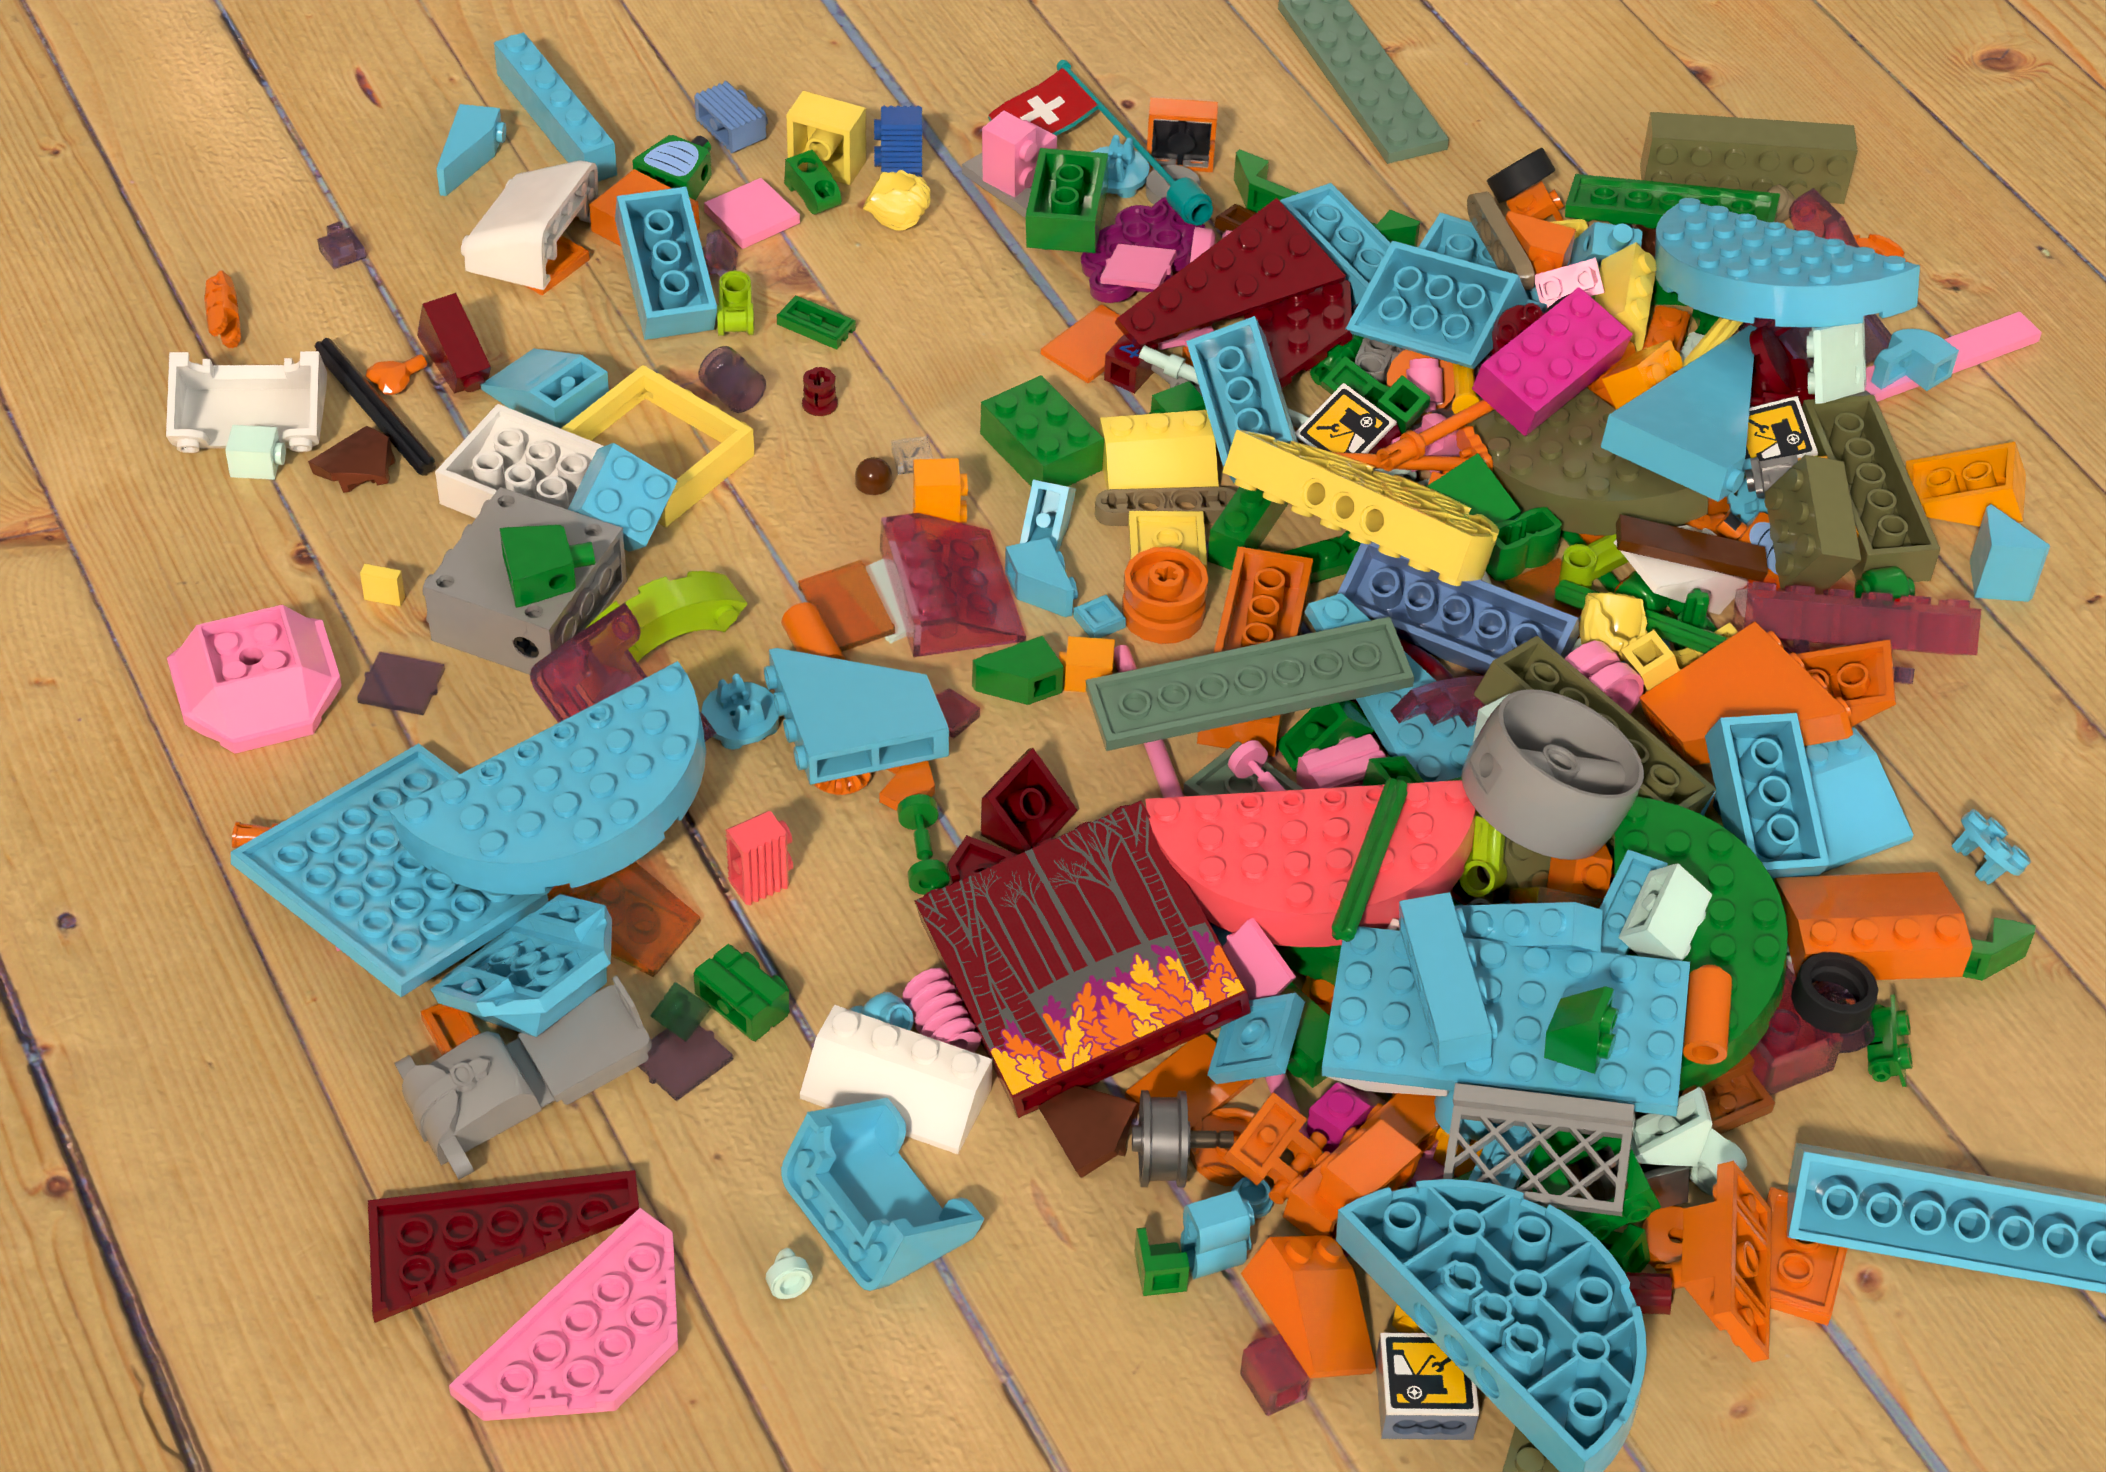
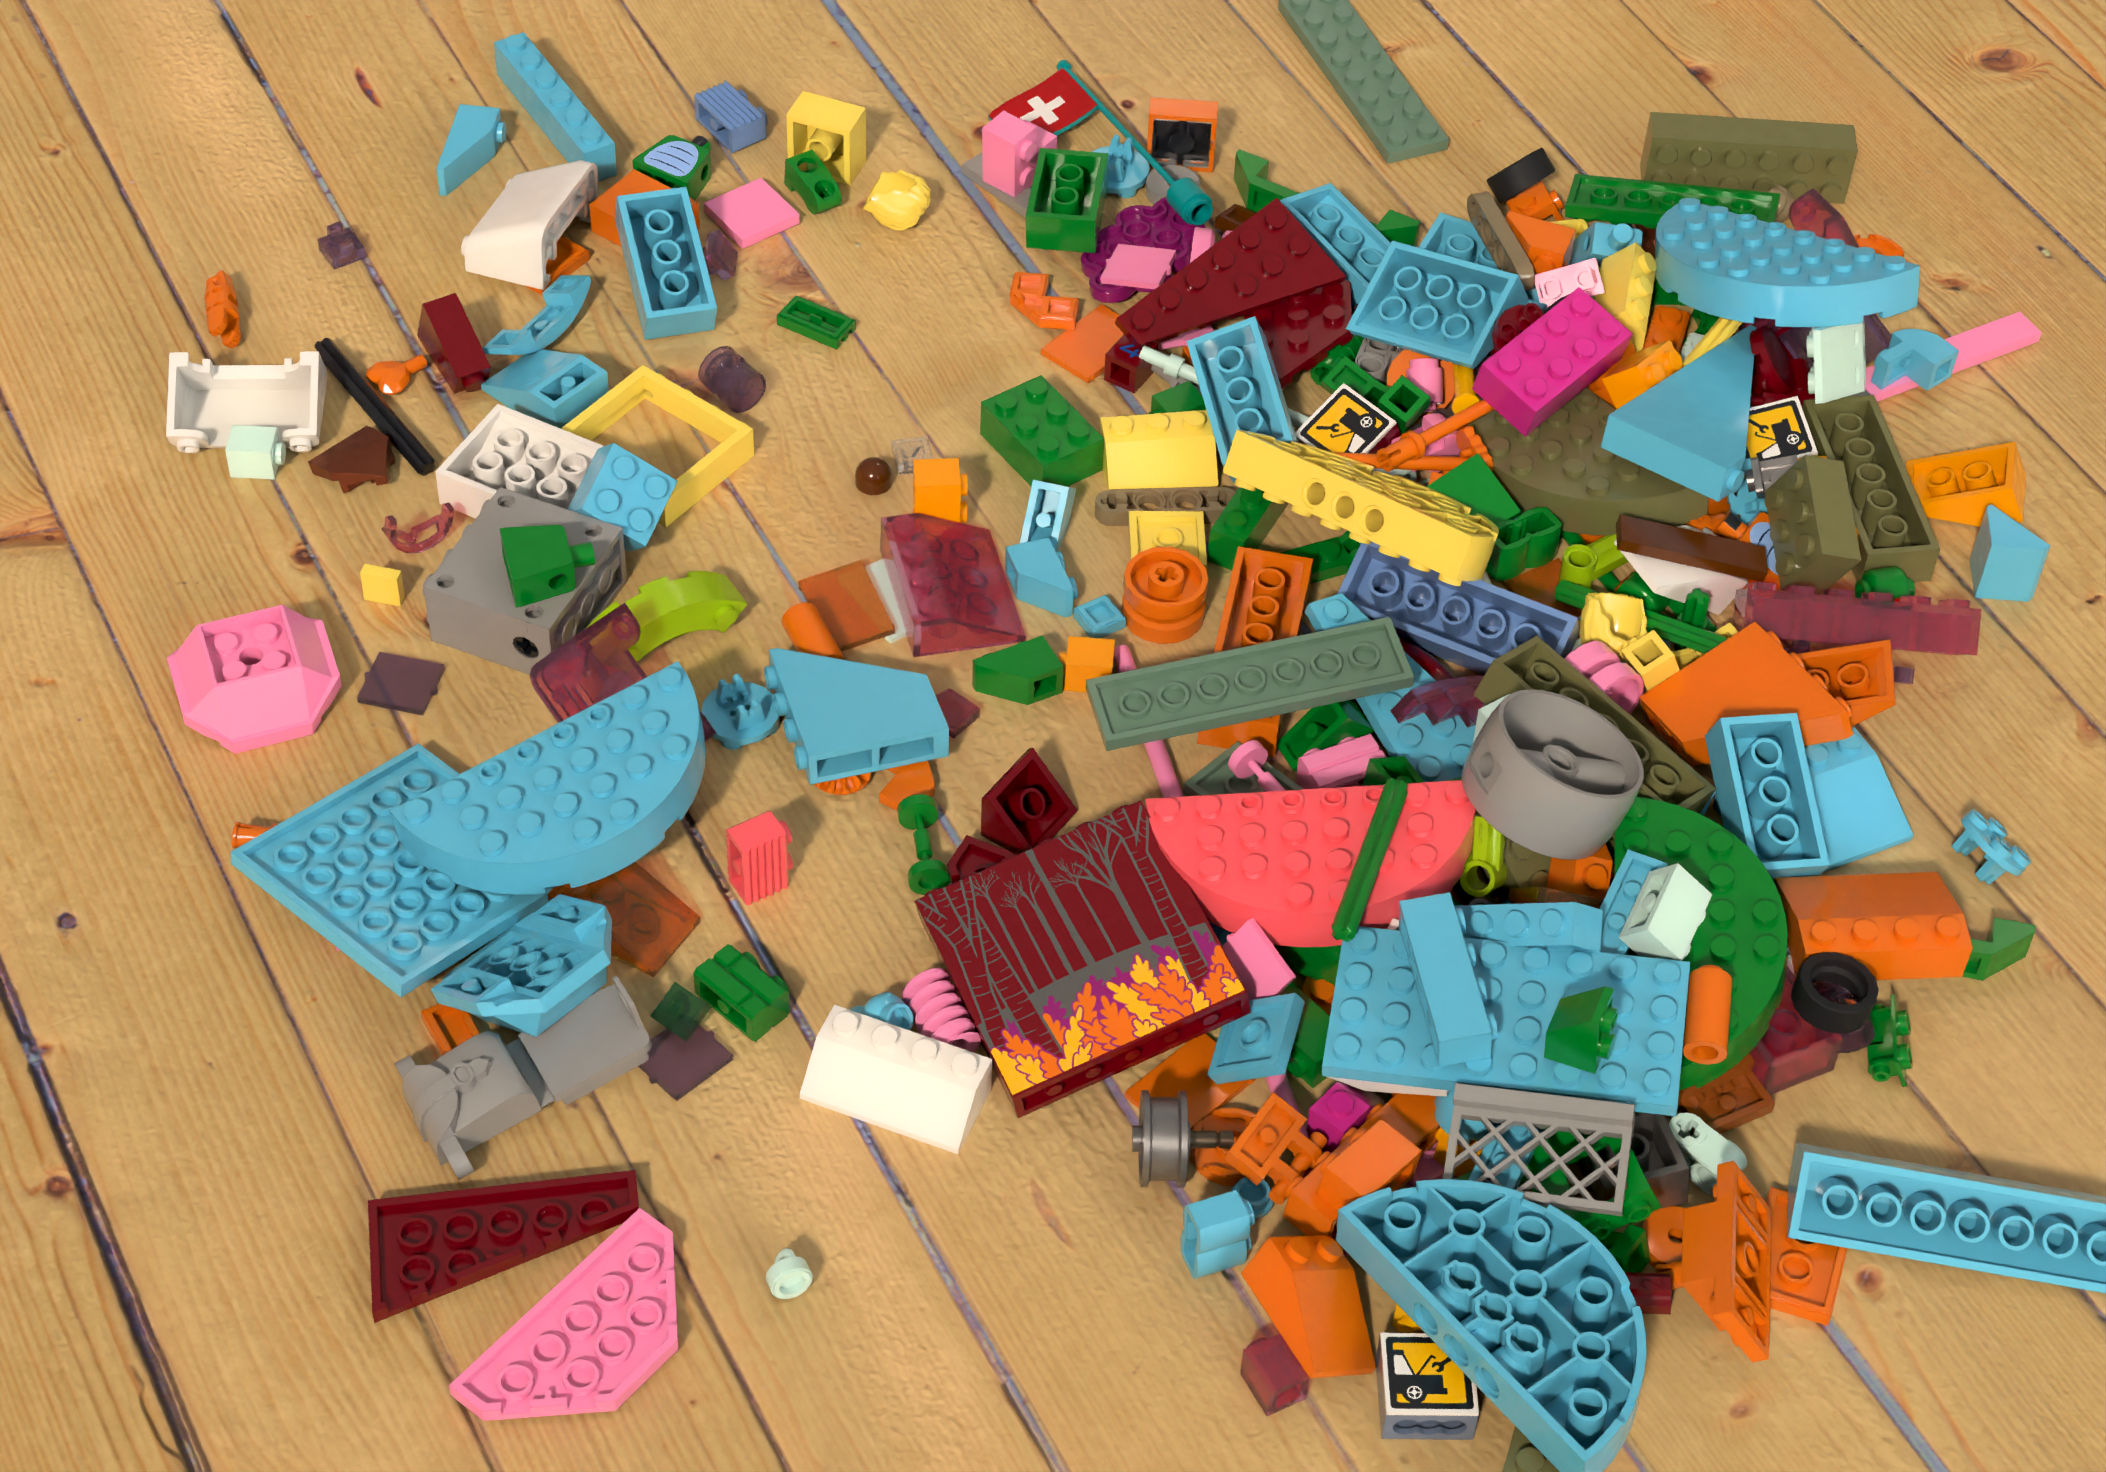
(443, 524): none -> clear pink helmet
(563, 303): none -> medium azure slope
(735, 304): lime piece -> none
(816, 390): dark red bush -> none
(867, 1197): medium azure windscreen -> none
(900, 139): blue brick -> none
(1030, 297): none -> orange tile
(1089, 1125): copper slope -> none
(1160, 1266): green panel -> none
(1677, 1138): light aqua slope -> none

